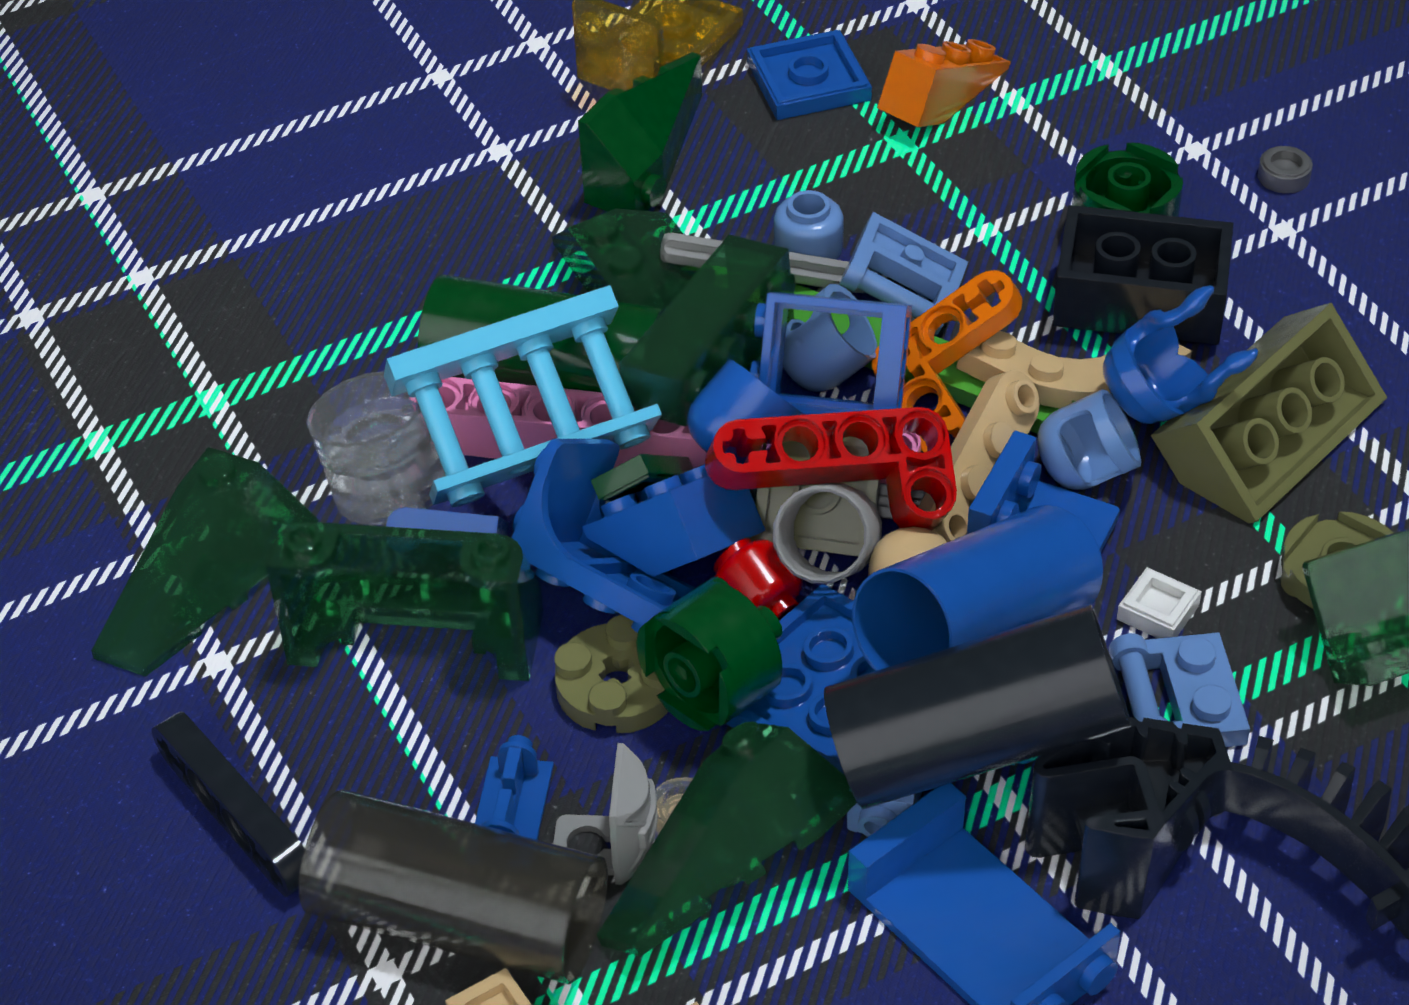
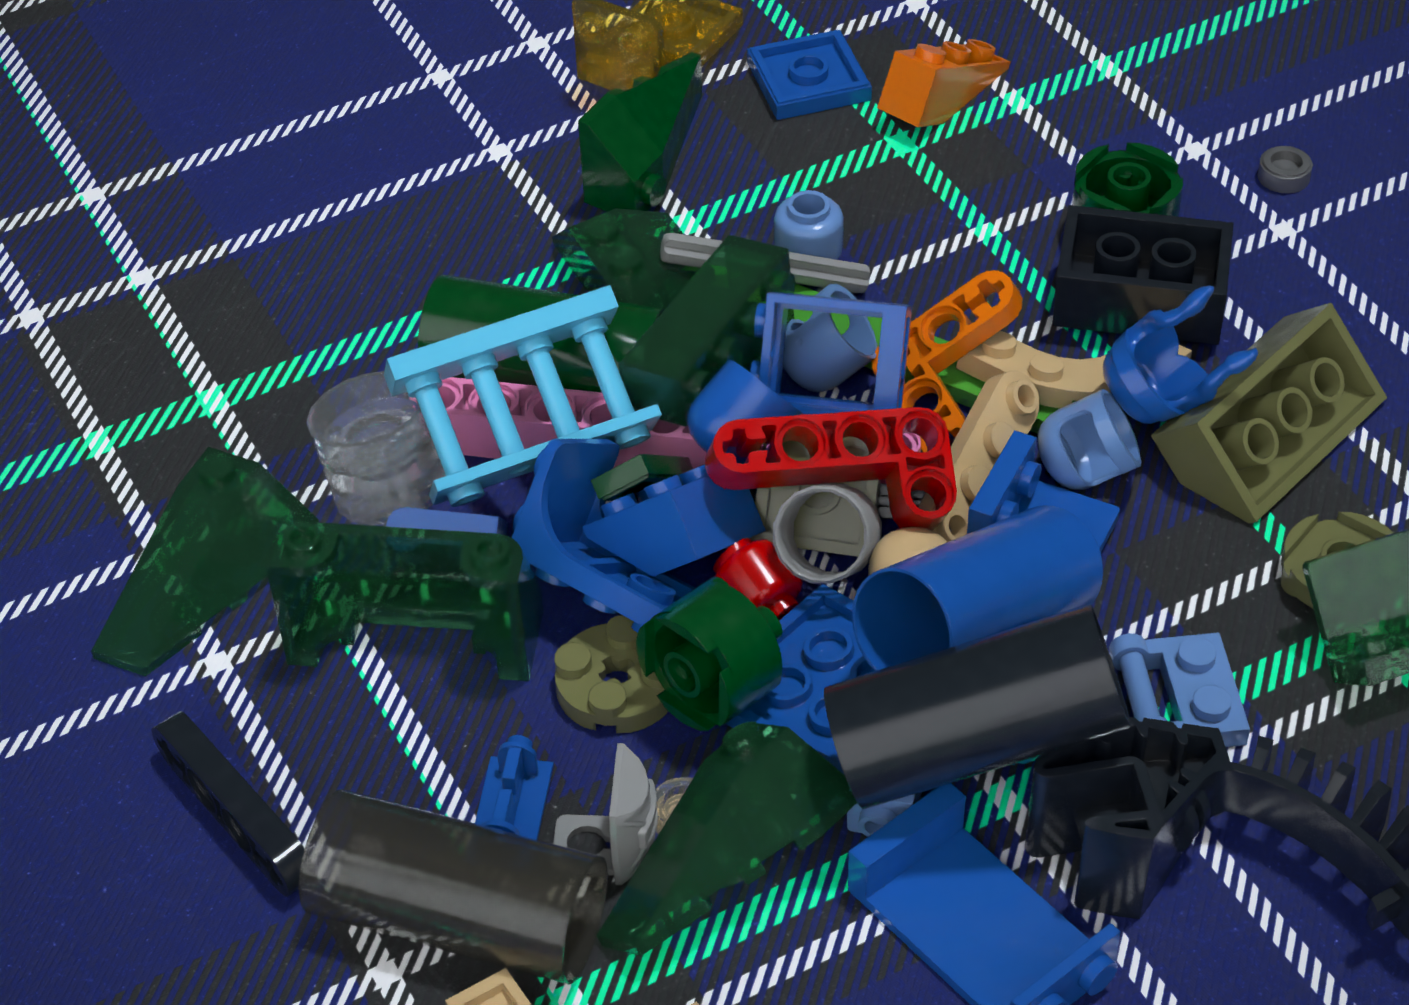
(905, 259): medium blue plate -> none
(1158, 605): white tile -> none

